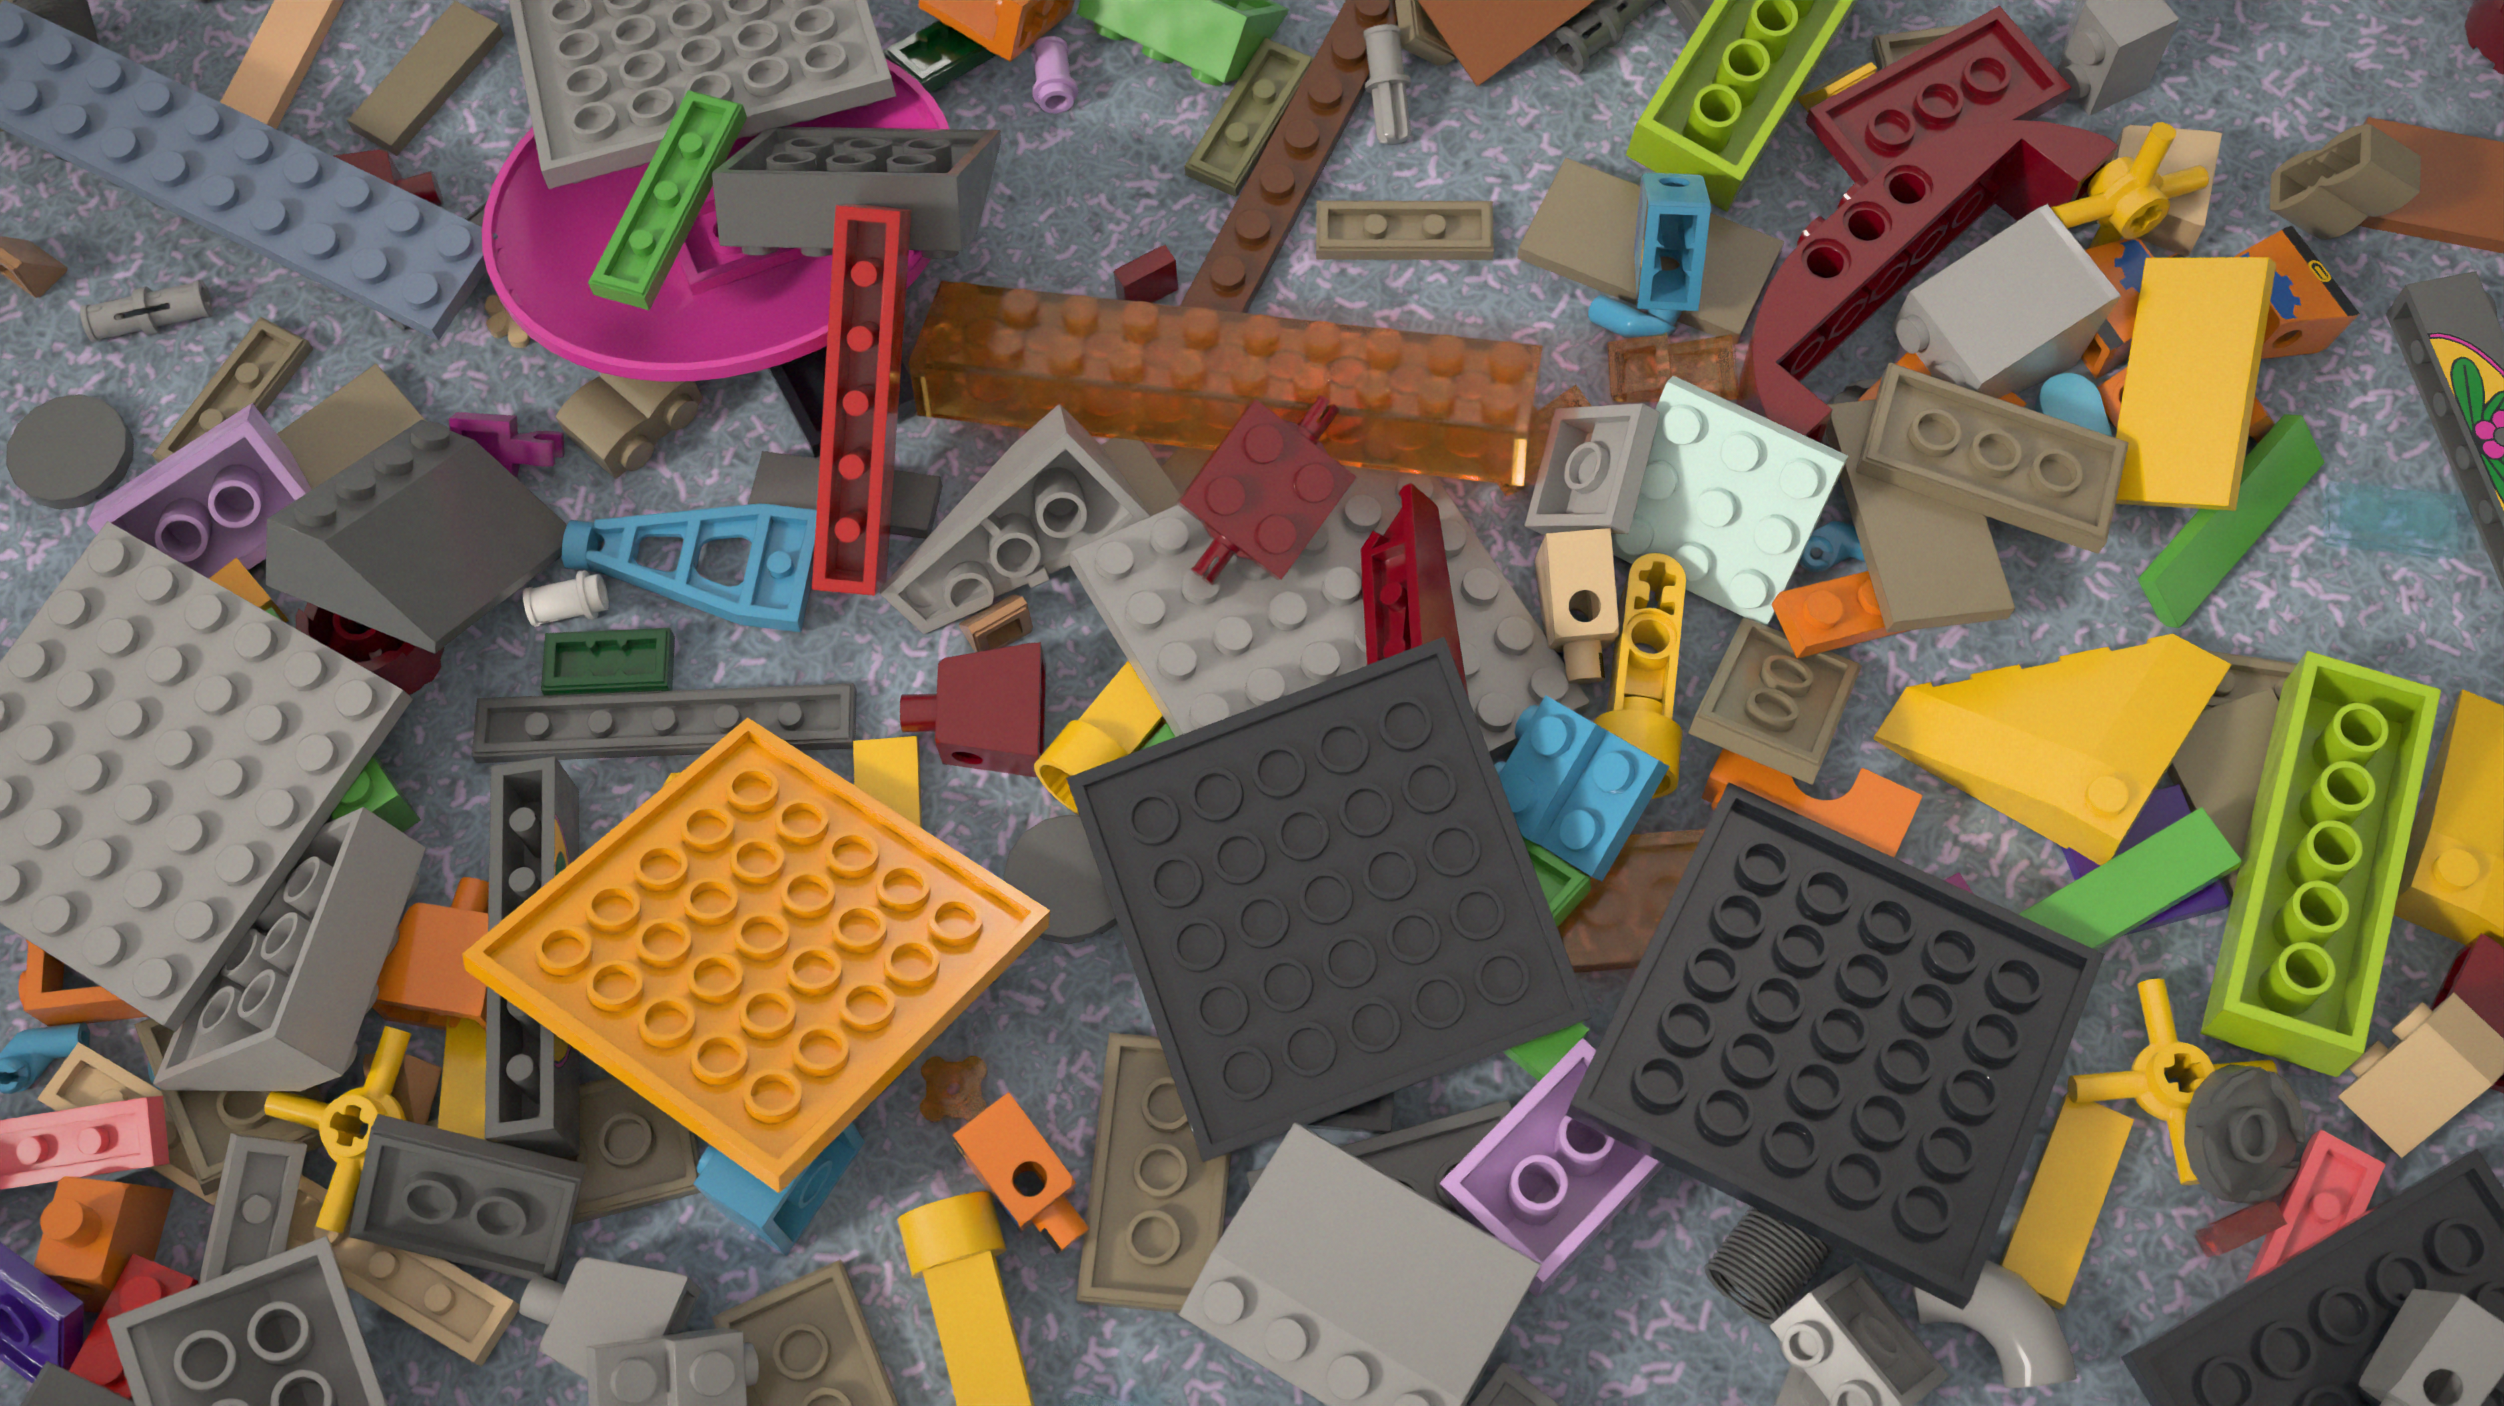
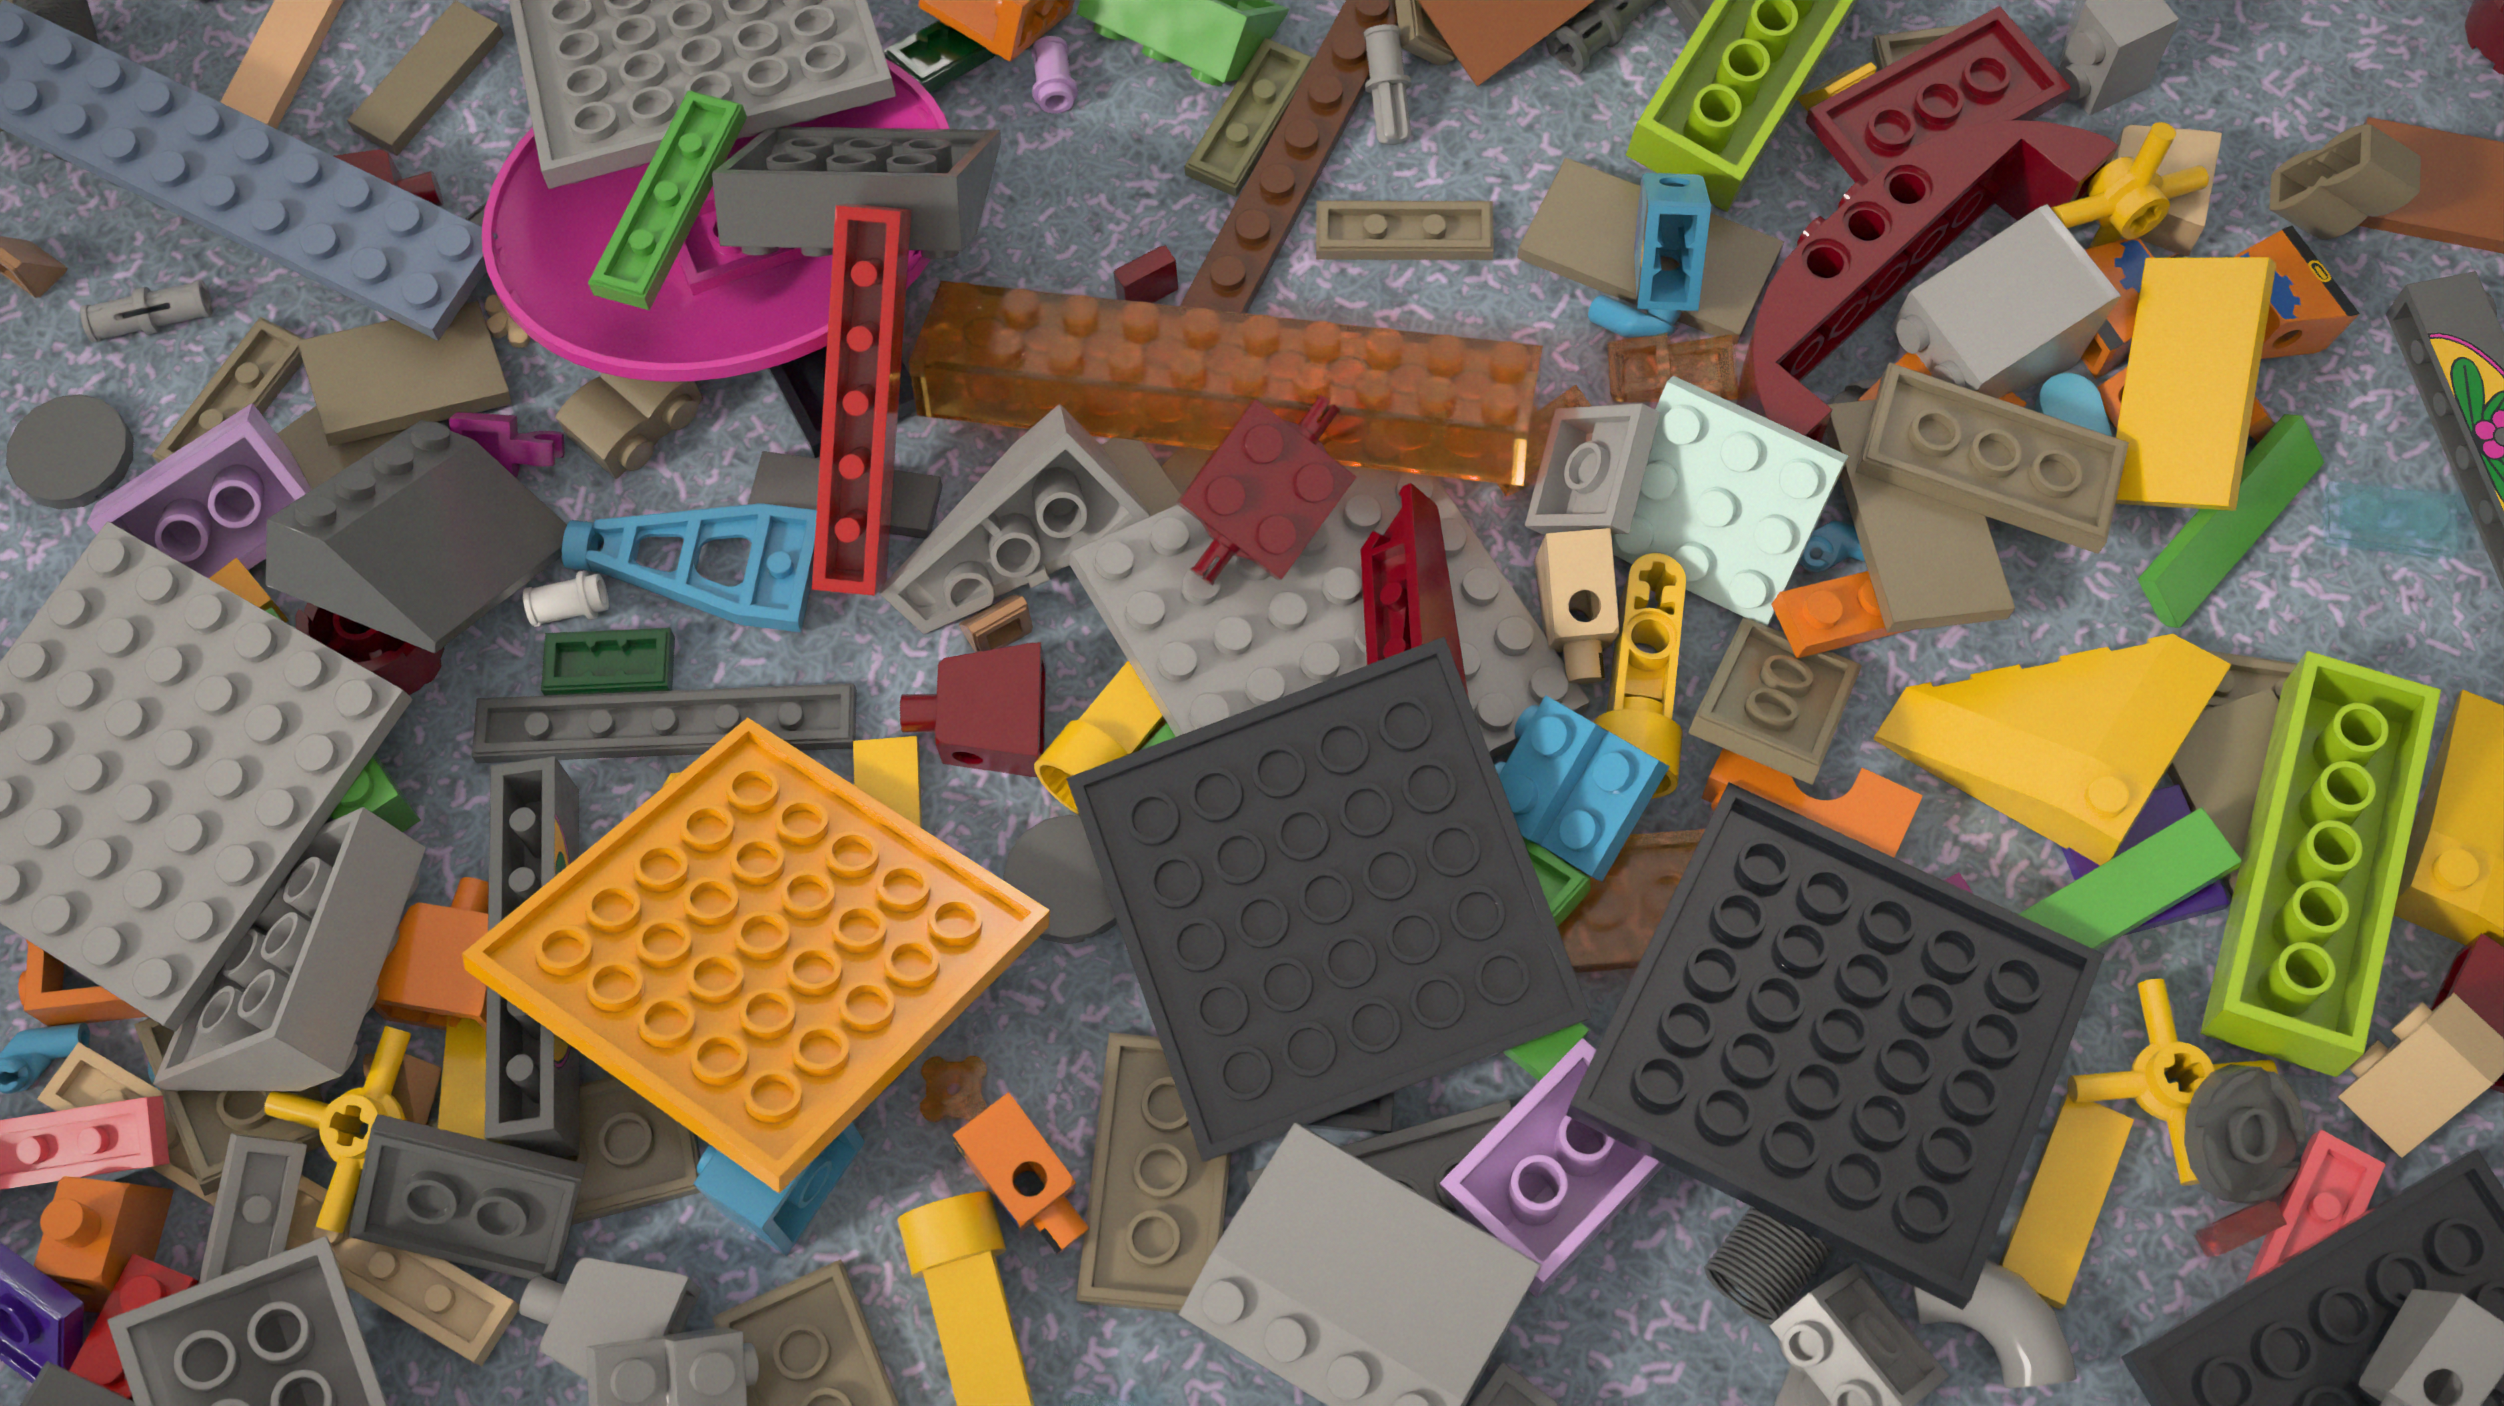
(394, 376): none -> dark tan tile

